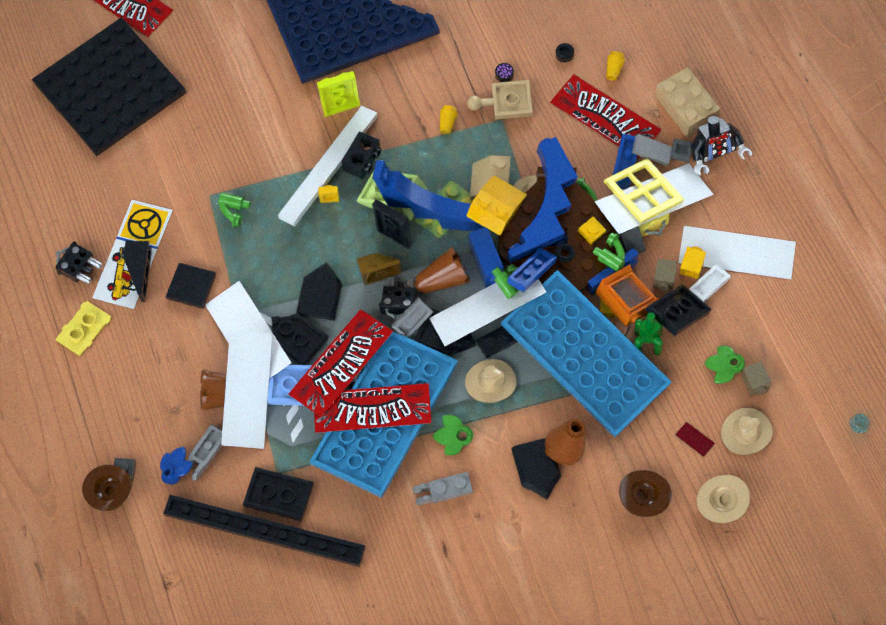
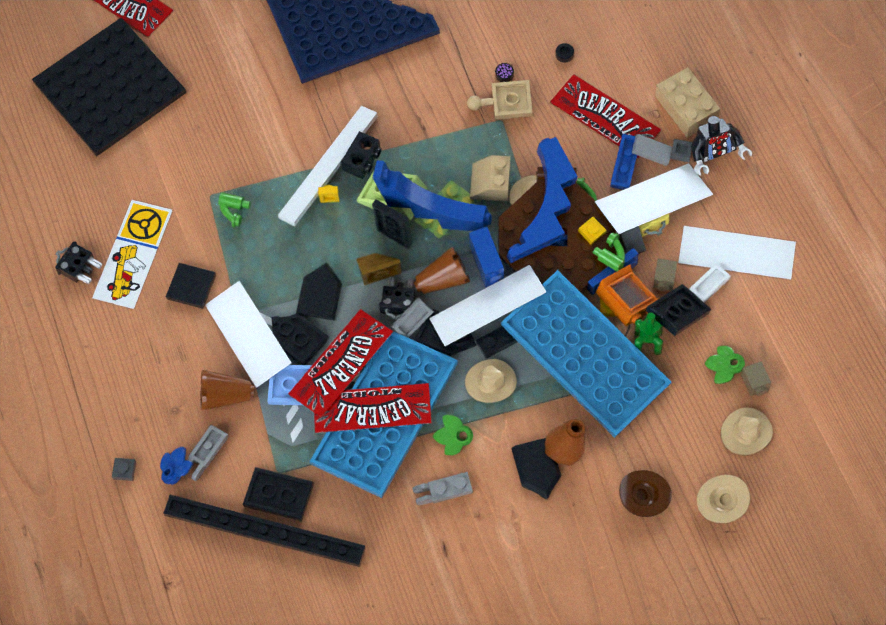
(83, 328): light yellow piece -> none
(106, 487): reddish brown hat -> none
(138, 259): black slope -> none
(246, 389): white sticker -> none
(338, 93): neon yellow plate -> none
(448, 116): yellow cone -> none
(495, 204): yellow slope -> none
(501, 280): bright green plant -> none
(531, 270): blue plate -> none
(567, 248): black plate -> none
(614, 65): yellow cone -> none
(645, 190): light yellow window -> none
(692, 262): yellow brick -> none
(695, 439): dark red sticker -> none
(864, 423): clear light blue plate -> none

